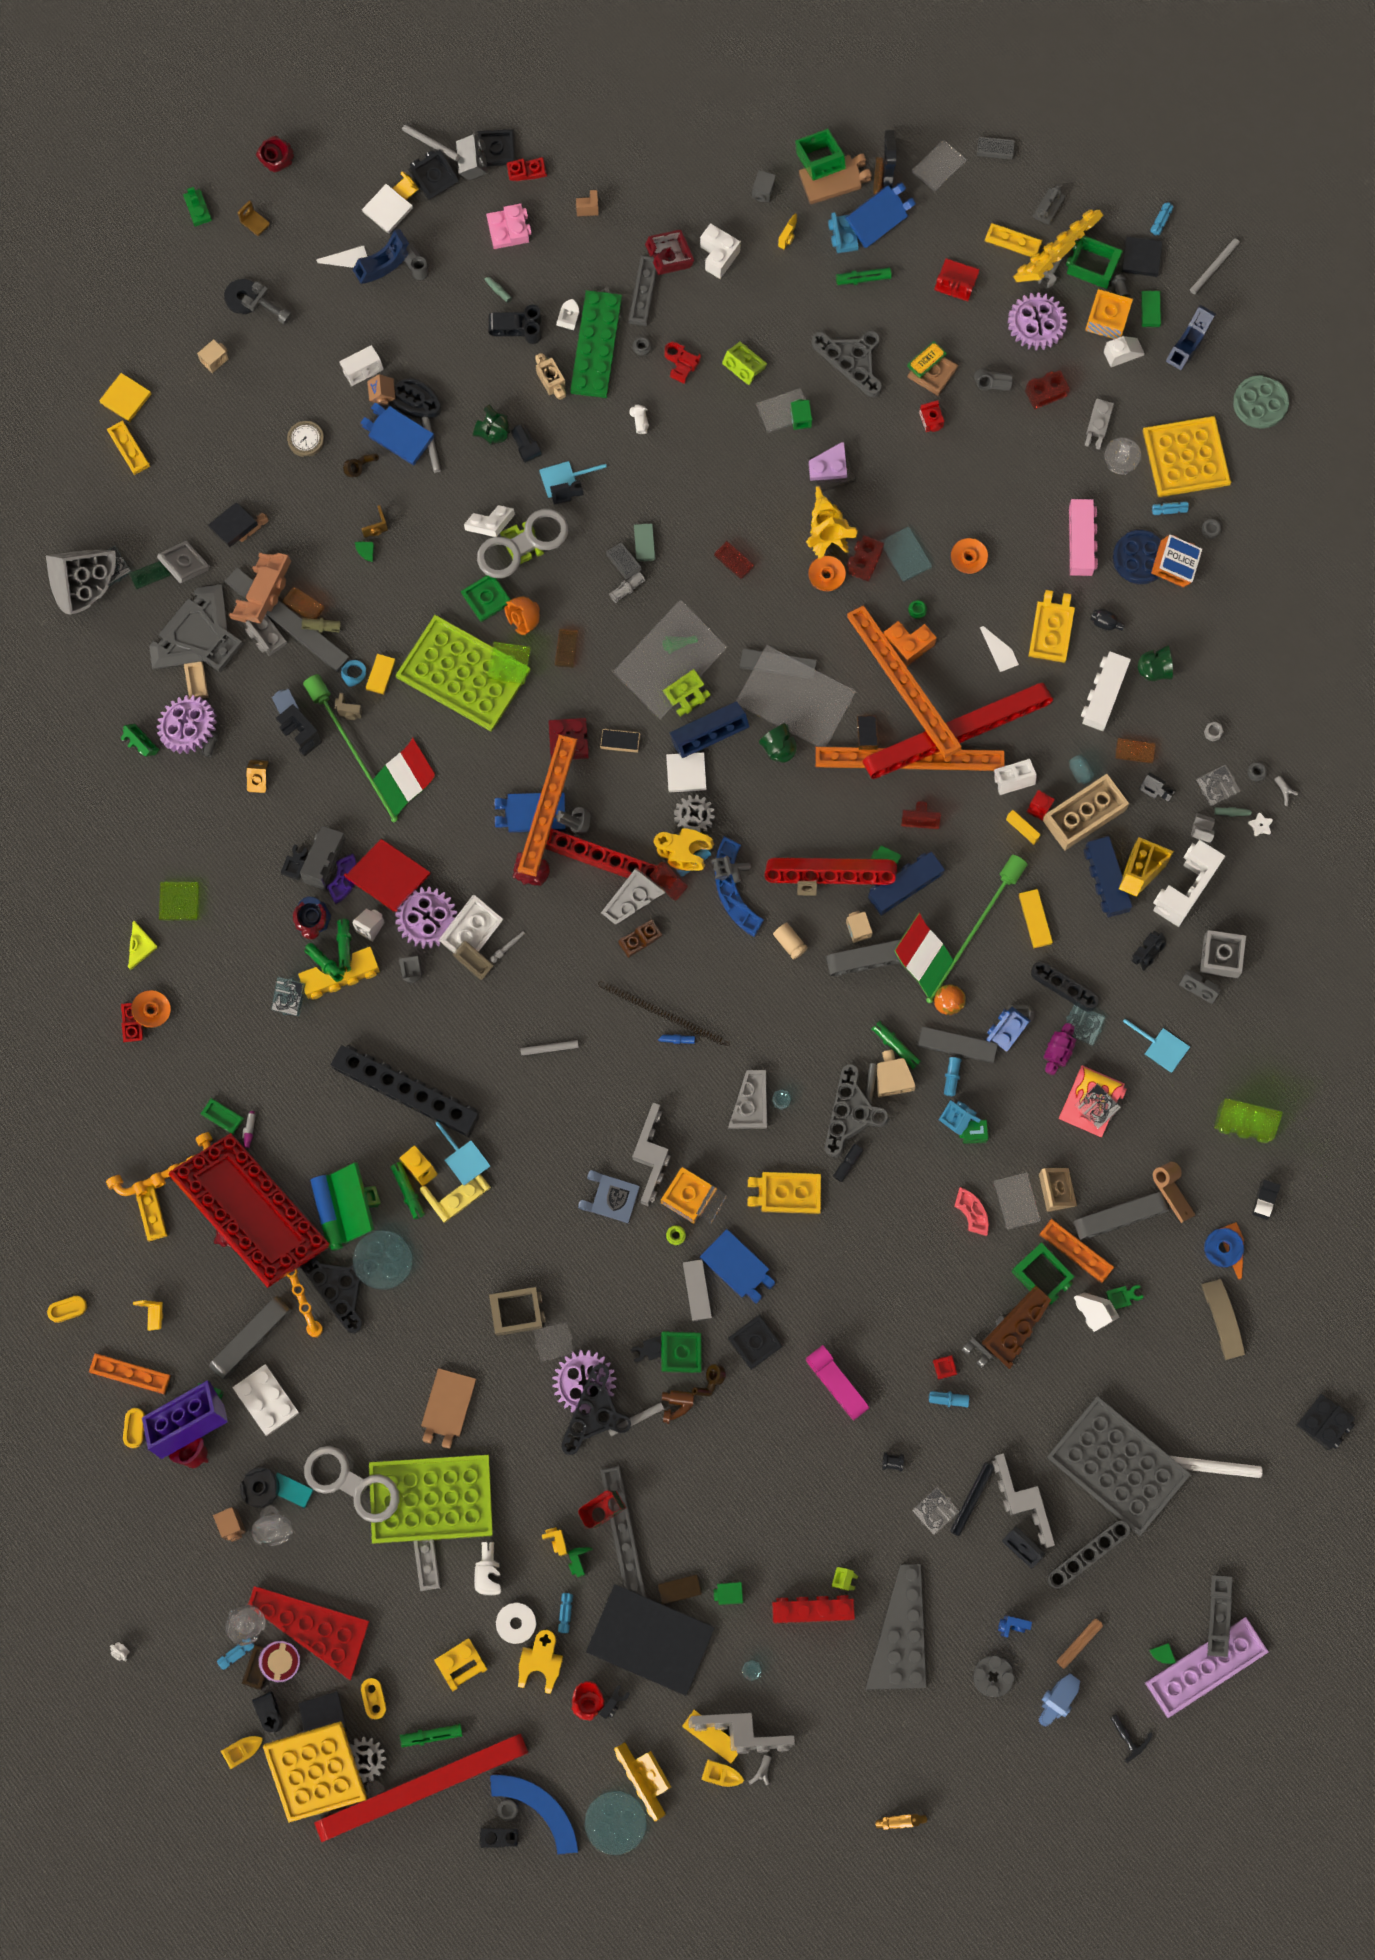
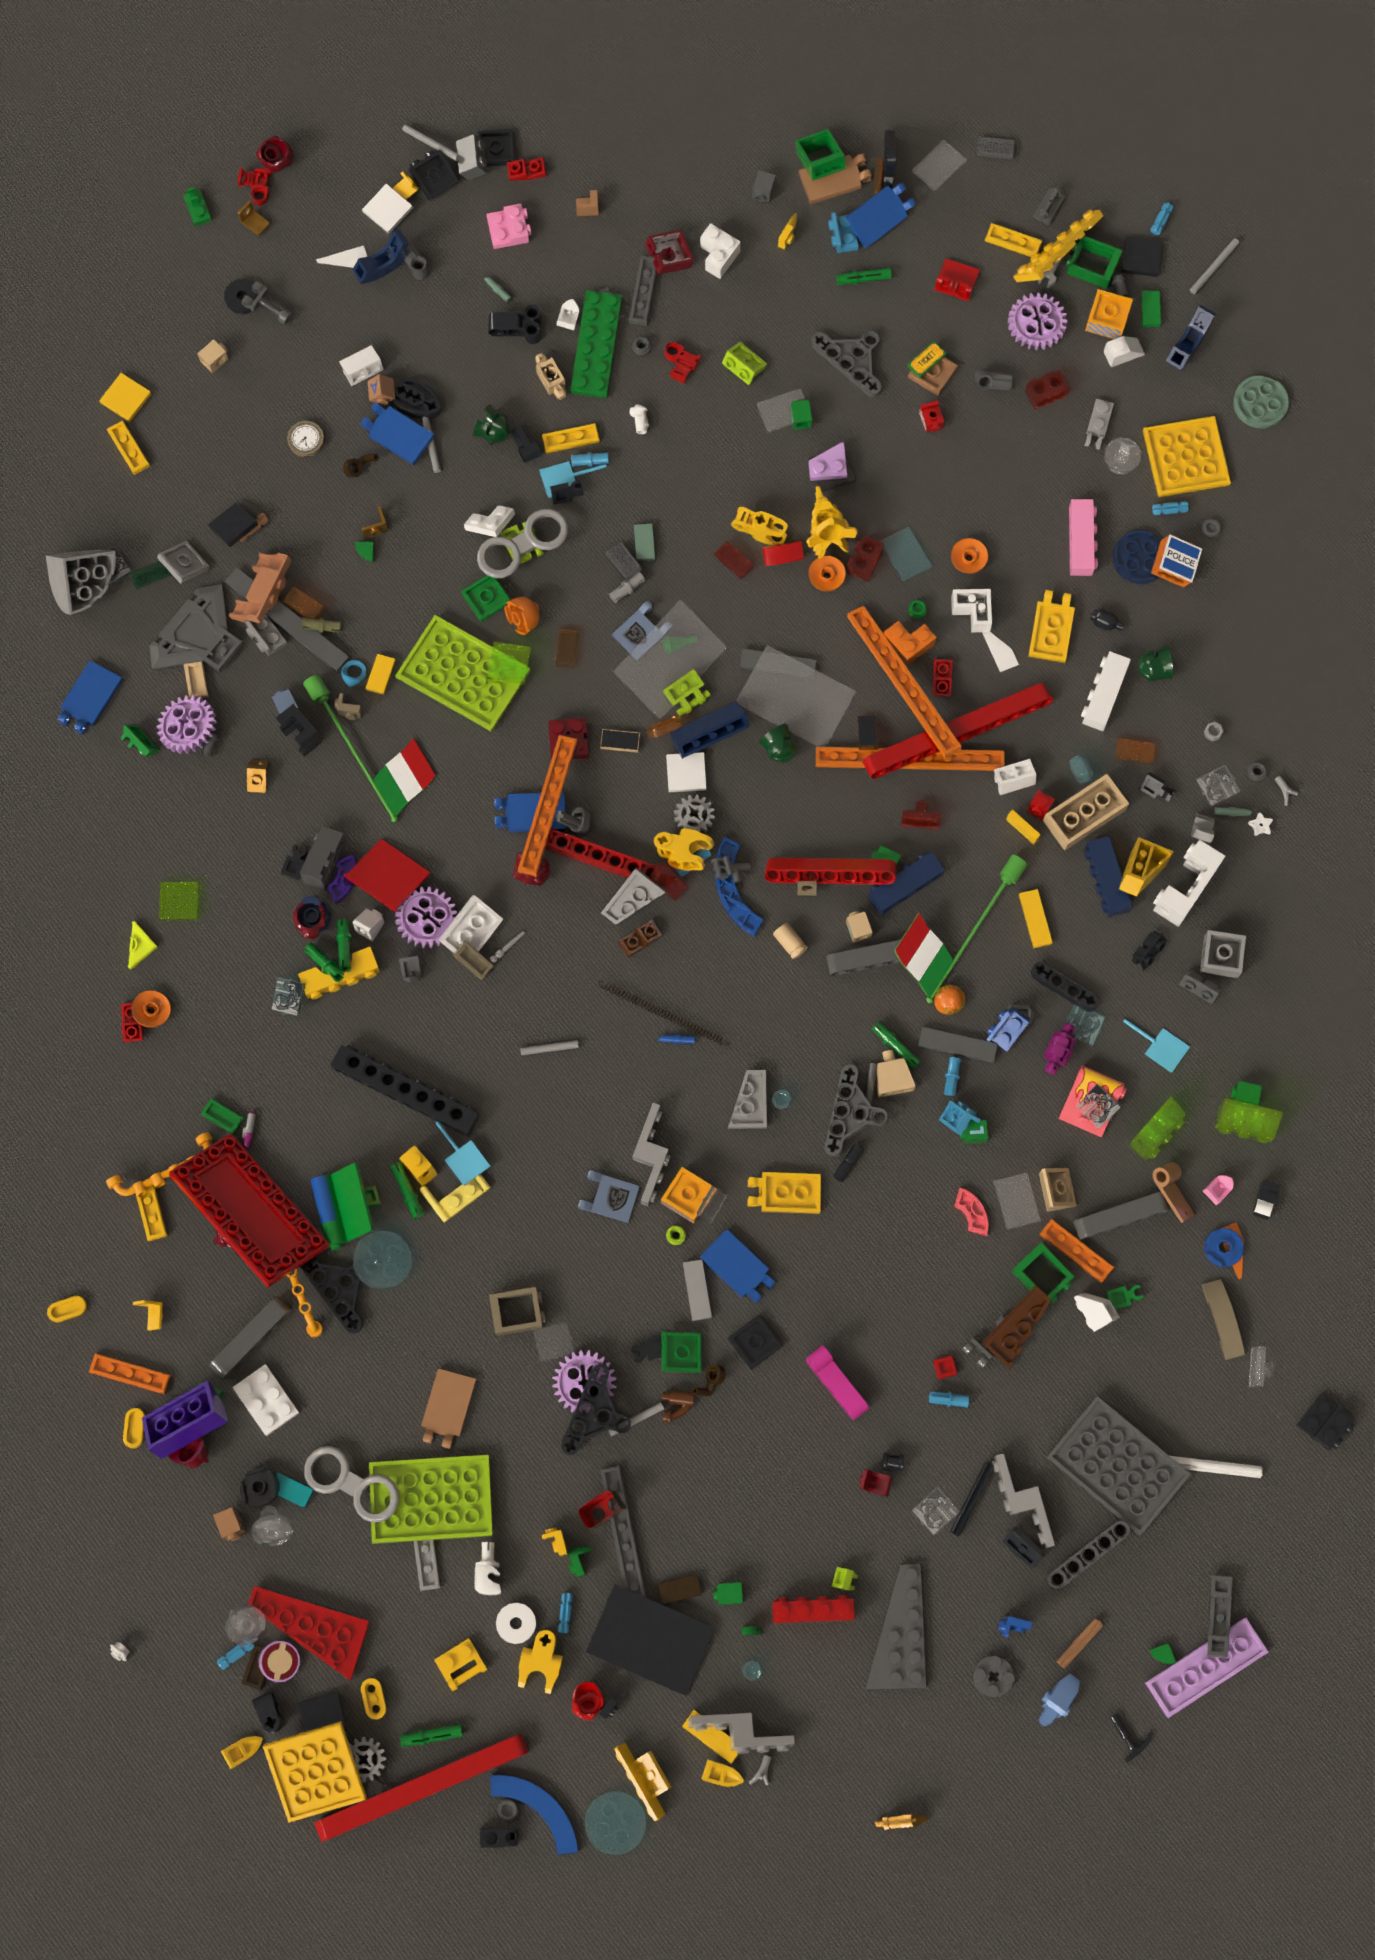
(89, 696): none -> blue tile
(257, 182): none -> red piece
(570, 438): none -> yellow tile
(590, 459): none -> dark azure pin
(635, 628): none -> sand blue flag
(664, 727): none -> clear orange tile
(748, 1630): none -> green tile
(760, 525): none -> yellow piece
(783, 553): none -> red slope
(875, 1483): none -> dark red bracket
(942, 678): none -> red slope
(974, 603): none -> white brick
(1158, 1129): none -> clear neon green slope
(1219, 1188): none -> bright pink plate
(1246, 1093): none -> green brick
(1260, 1367): none -> clear tile

